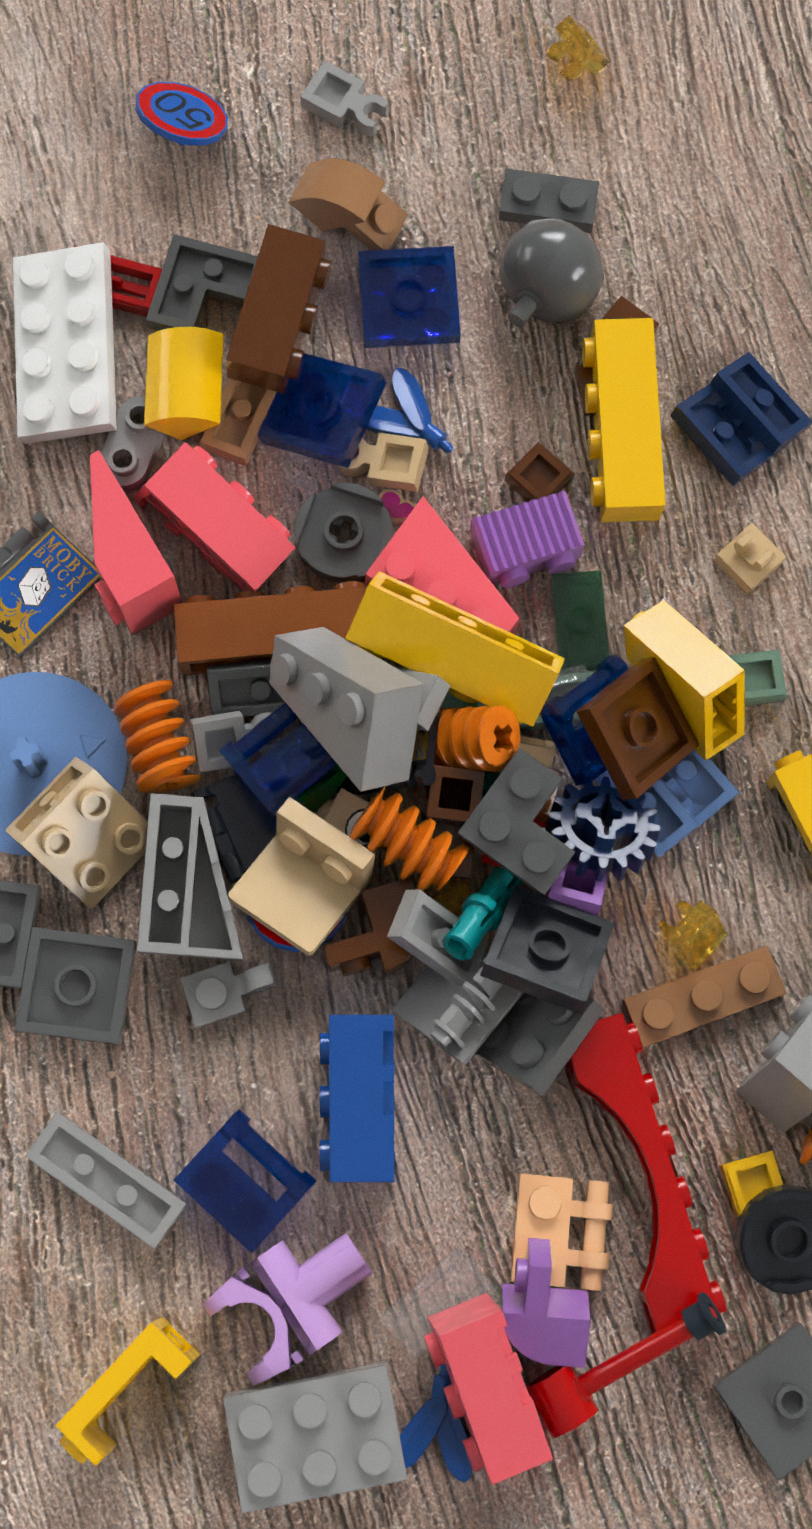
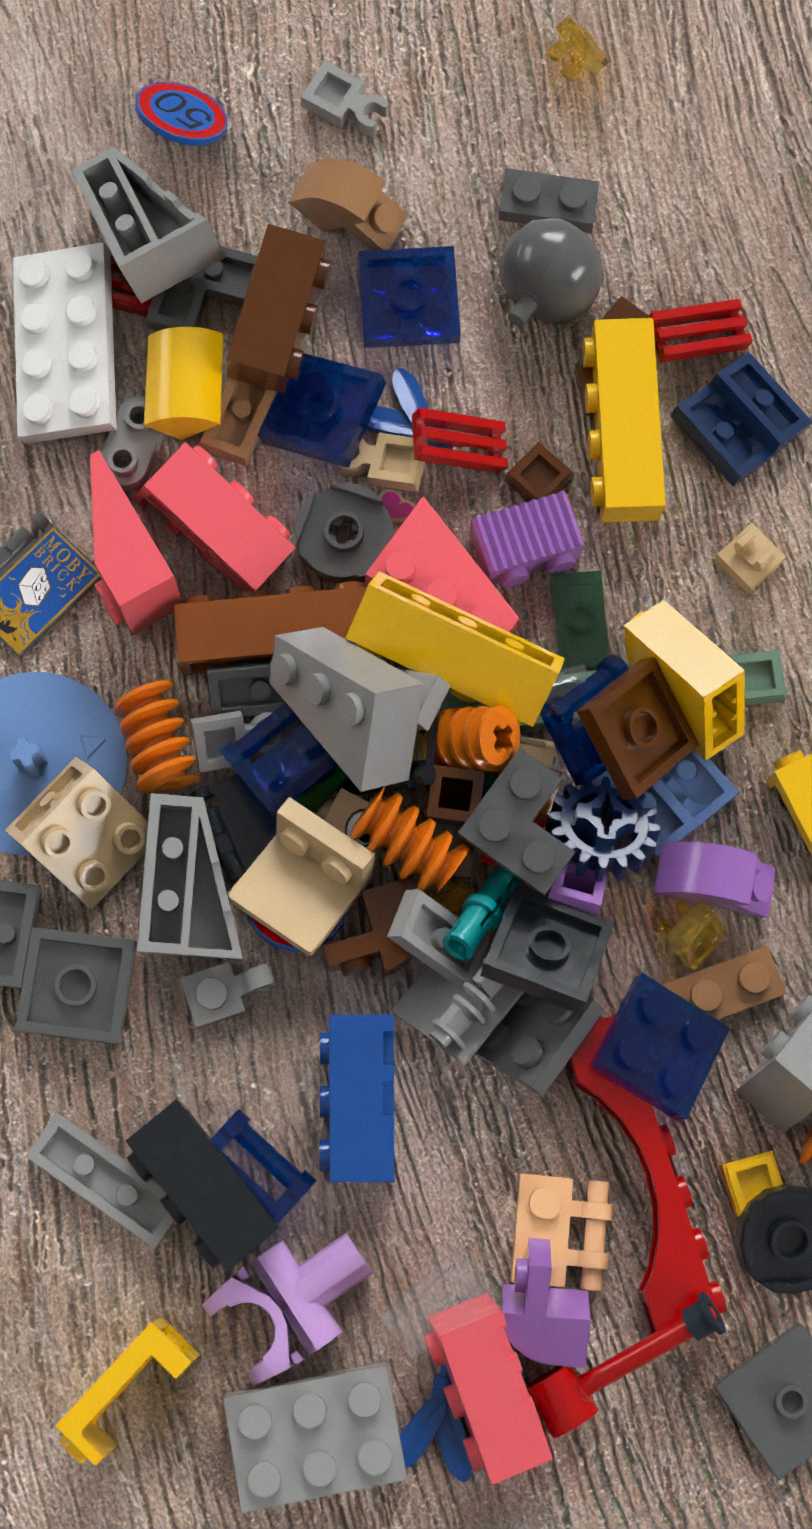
(145, 226): none -> light grey wedge
(200, 1186): none -> black brick
(461, 423): none -> red tile
(660, 1047): none -> clear blue plate
(697, 313): none -> red tile
(715, 876): none -> medium lavender brick

